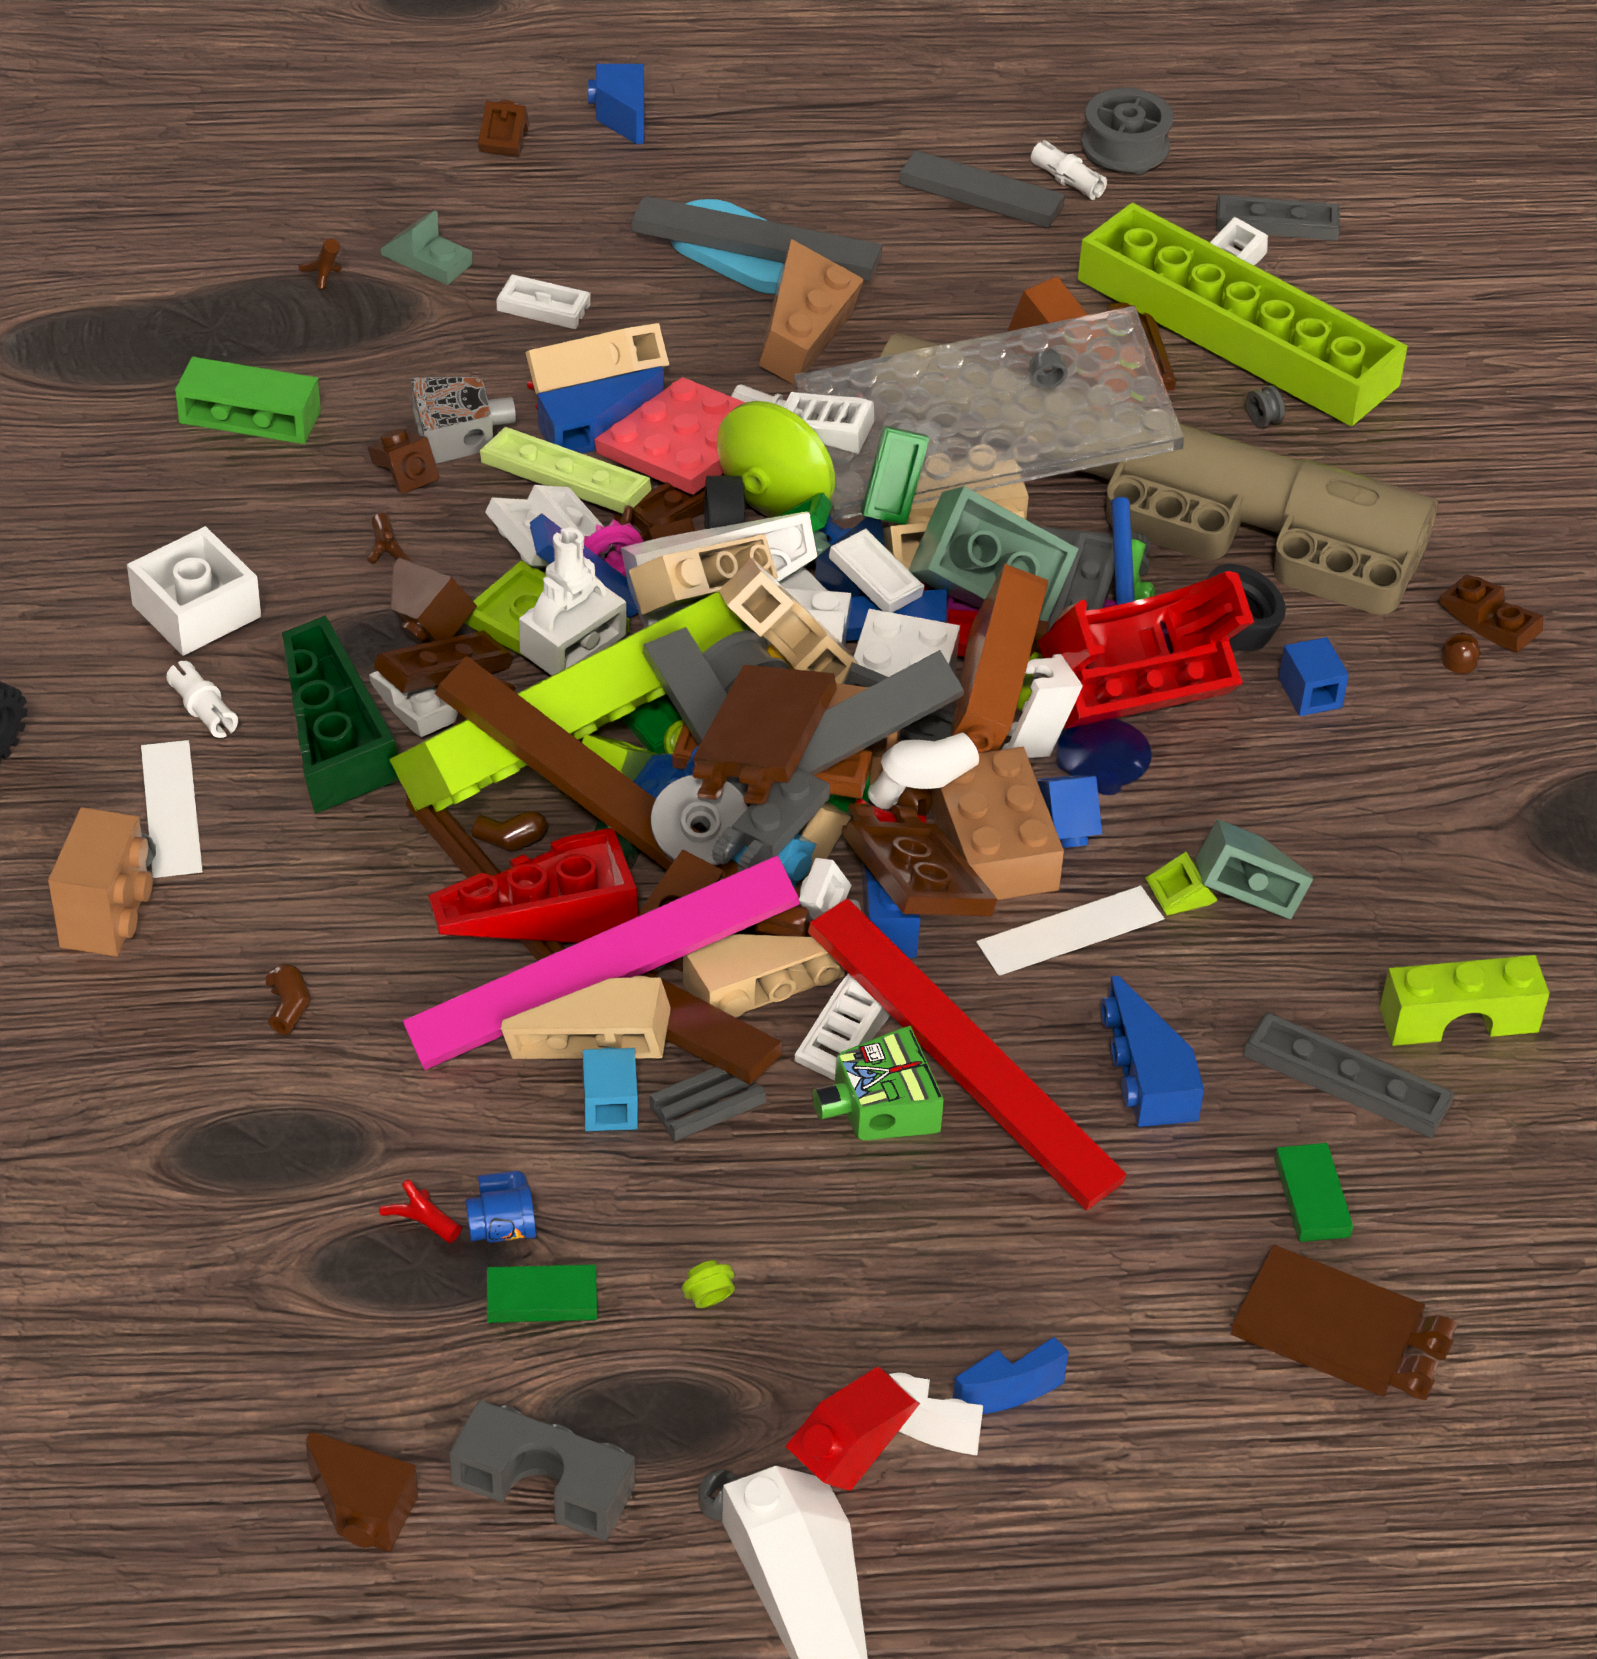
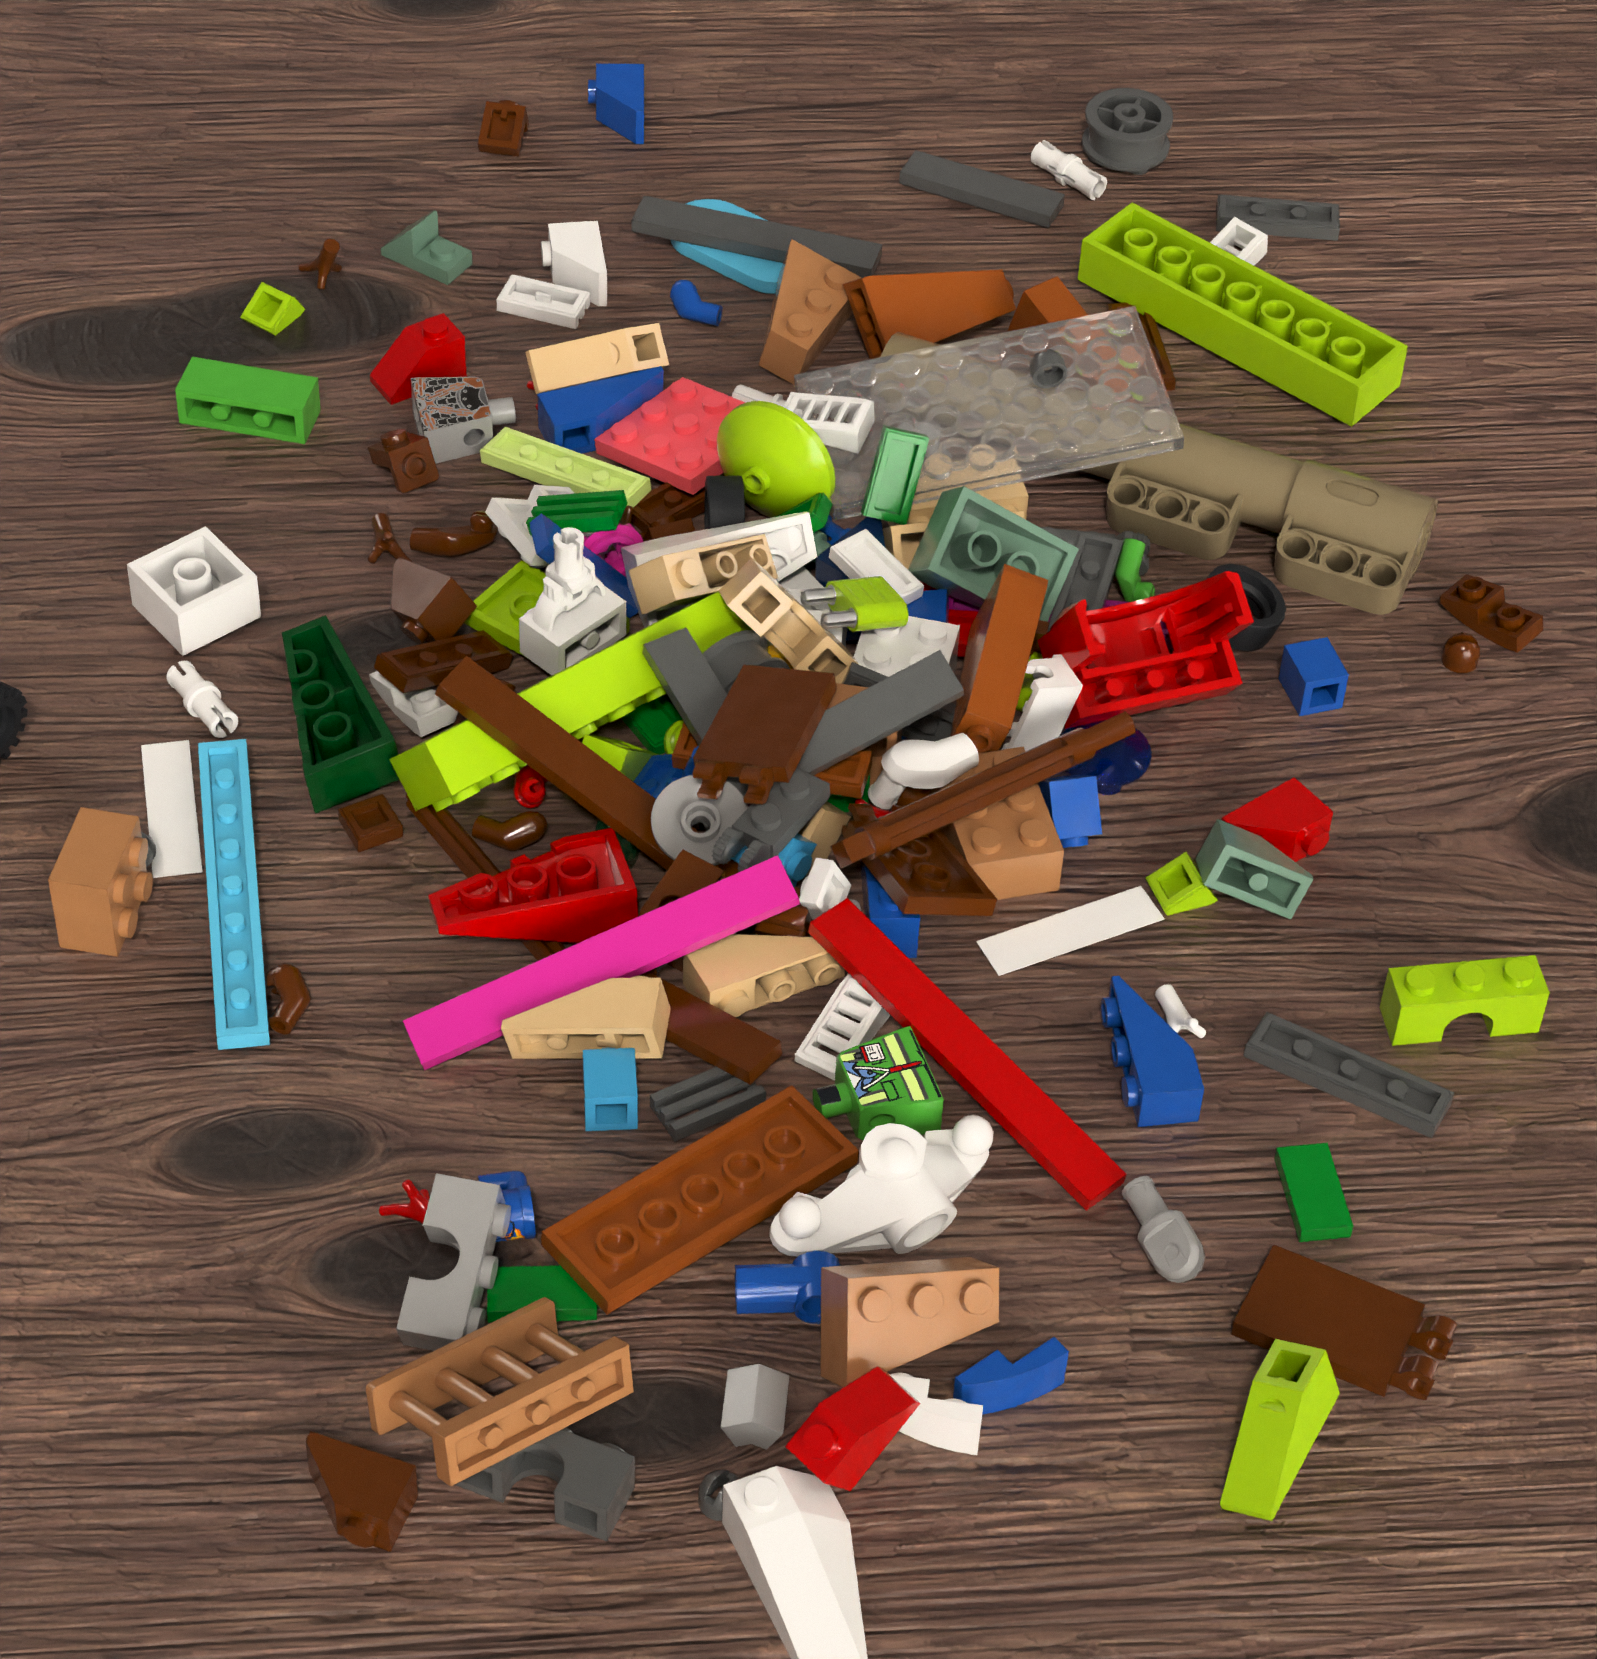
(233, 896): none -> medium azure plate
(271, 309): none -> lime slope
(370, 823): none -> reddish brown tile
(421, 350): none -> red slope
(455, 540): none -> reddish brown arm
(469, 1219): none -> light grey arch
(513, 1419): none -> medium nougat fence
(529, 787): none -> red arm
(577, 258): none -> white slope
(582, 510): none -> green tile
(689, 304): none -> blue arm
(698, 1199): none -> dark orange plate
(709, 1283): lime plate -> none
(754, 1405): none -> light grey piece
(783, 1286): none -> blue piece
(858, 604): none -> lime piece
(893, 1197): none -> white piece
(901, 1312): none -> wedge
(926, 304): none -> dark orange slope
(980, 790): none -> reddish brown piece
(1122, 550): blue bar -> none
(1164, 1233): none -> light grey arm
(1175, 1012): none -> white bar
(1265, 406): dark grey bush -> none
(1278, 1427): none -> lime slope
(1287, 818): none -> red slope

